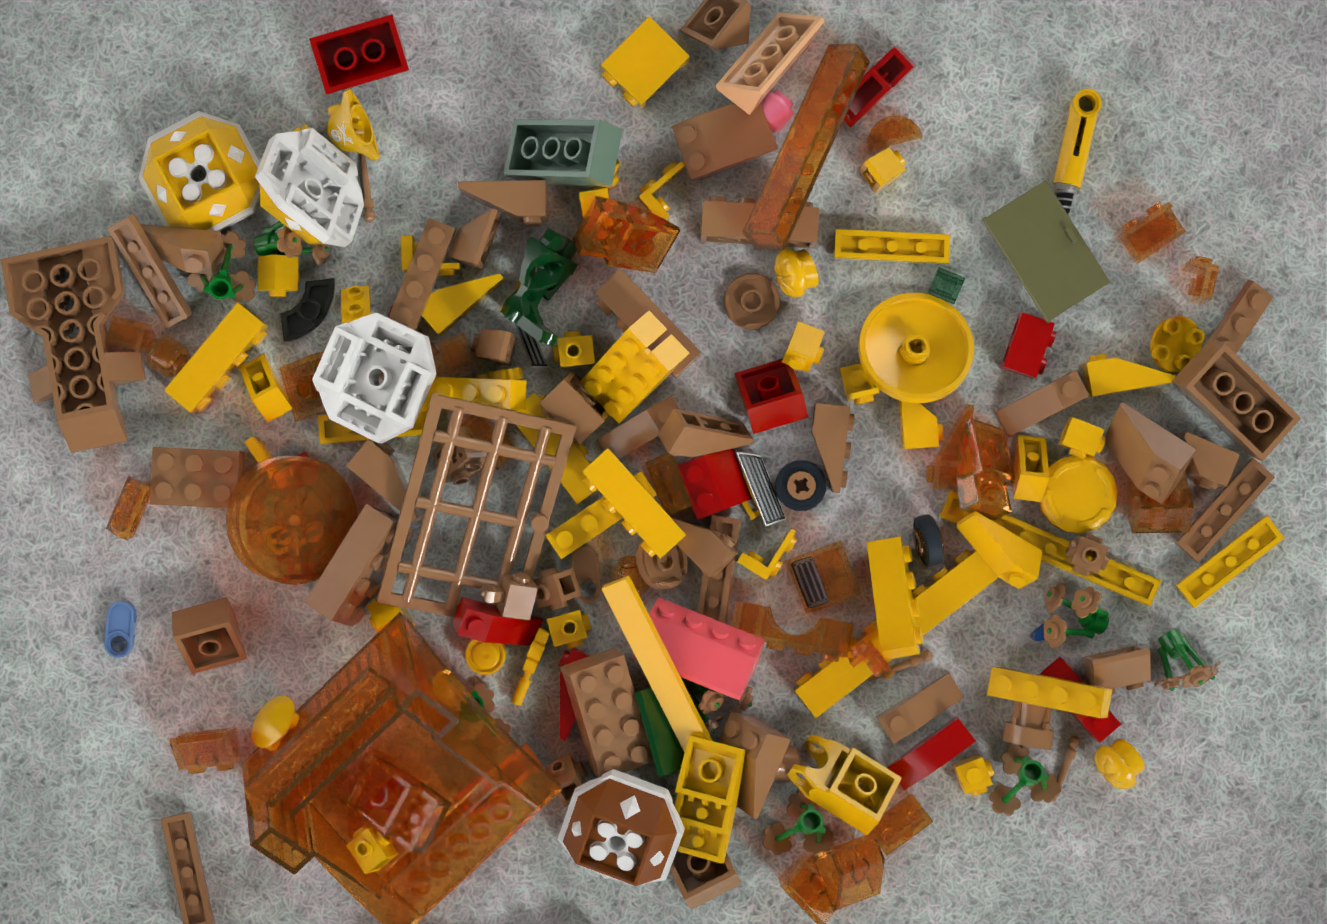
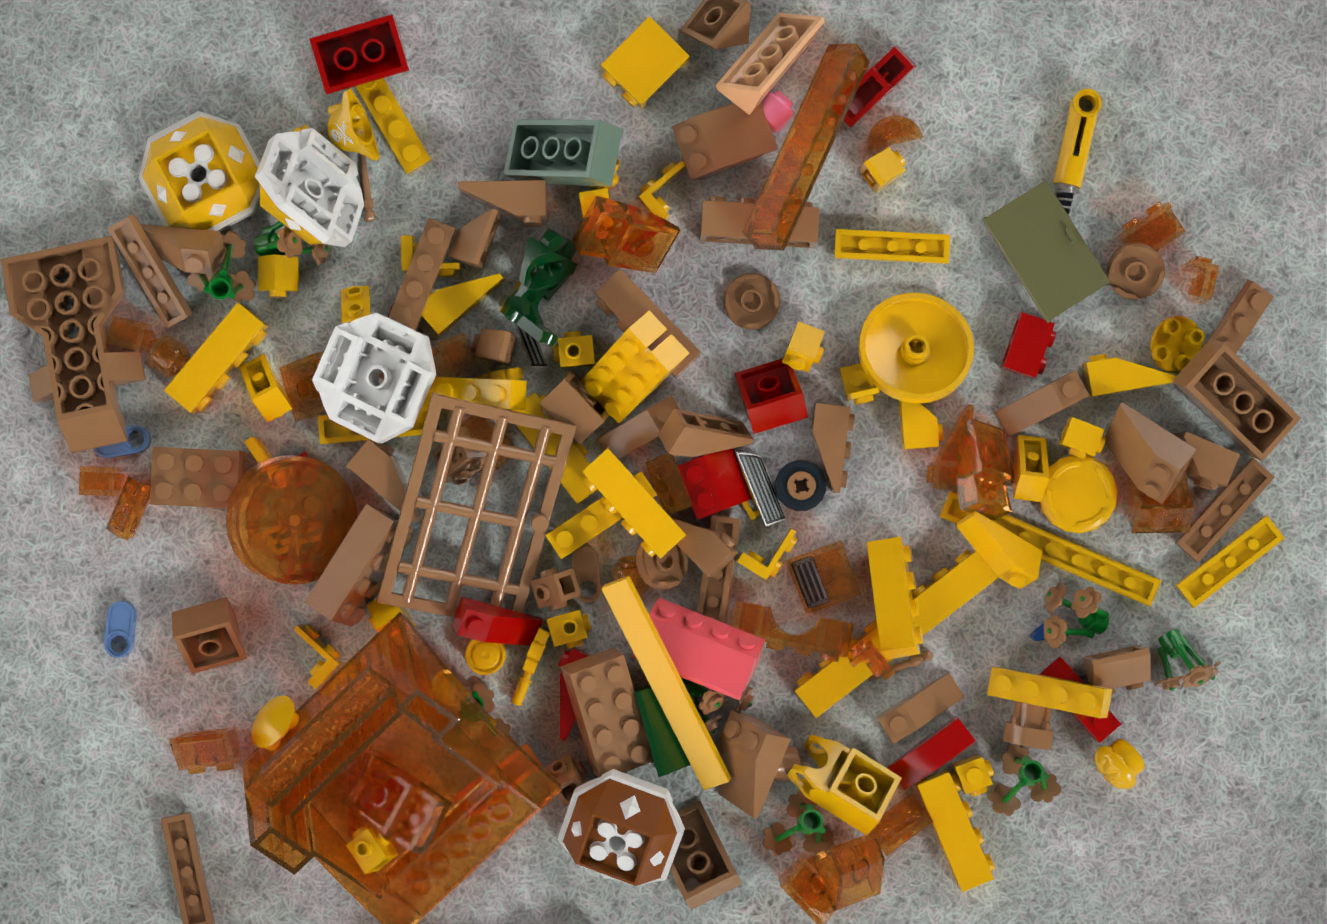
(101, 481): none -> clear orange brick
(125, 448): none -> medium blue piece
(310, 310): pearl dark grey tile -> none
(321, 670): none -> yellow bracket
(394, 125): none -> yellow plate
(514, 597): medium nougat brick -> none
(708, 797): yellow slope -> none
(795, 272): yellow piece -> none
(928, 540): black wheel -> none
(946, 285): clear green brick -> none
(954, 830): none -> yellow brick
(1069, 755): medium nougat piece -> none
(1076, 554): medium nougat brick -> none
(1136, 271): none -> medium nougat tile

